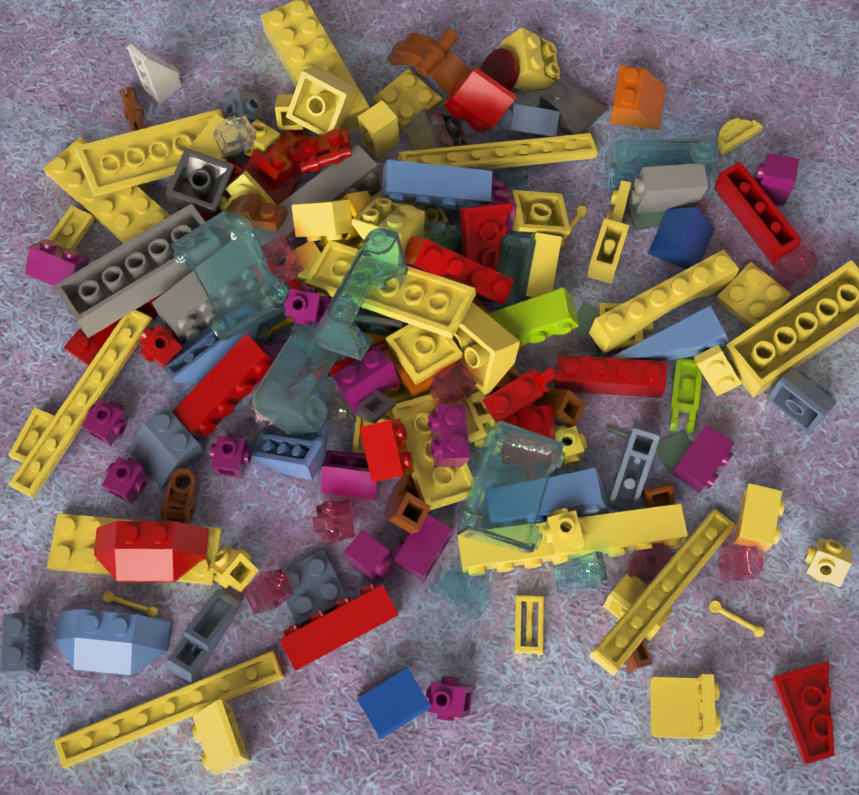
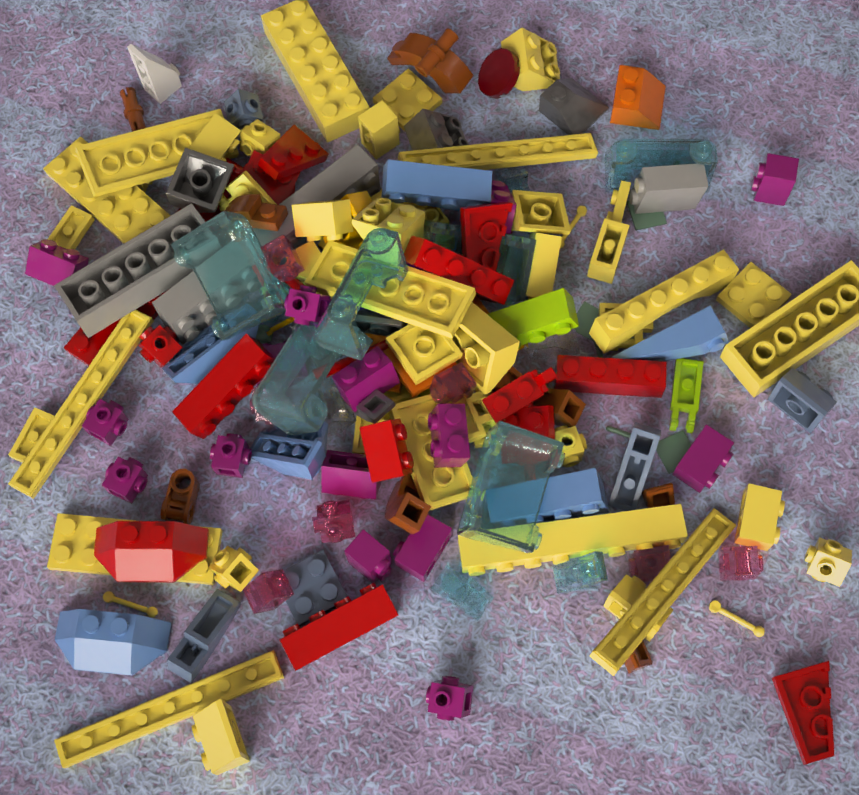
(19, 644): sand blue brick -> none
(165, 446): sand blue slope -> none
(234, 135): clear brick -> none
(281, 108): light yellow brick -> none
(321, 101): light yellow slope -> none
(325, 150): red plate -> none
(393, 702): blue slope -> none
(478, 100): red slope -> none
(528, 649): light yellow tile -> none
(530, 120): sand blue brick -> none
(564, 541): light yellow brick -> none
(682, 237): blue slope -> none
(684, 707): light yellow bracket -> none
(717, 370): light yellow plate -> none
(735, 133): light yellow plate -> none
(756, 212): red brick -> none
(795, 266): clear pink brick -> none

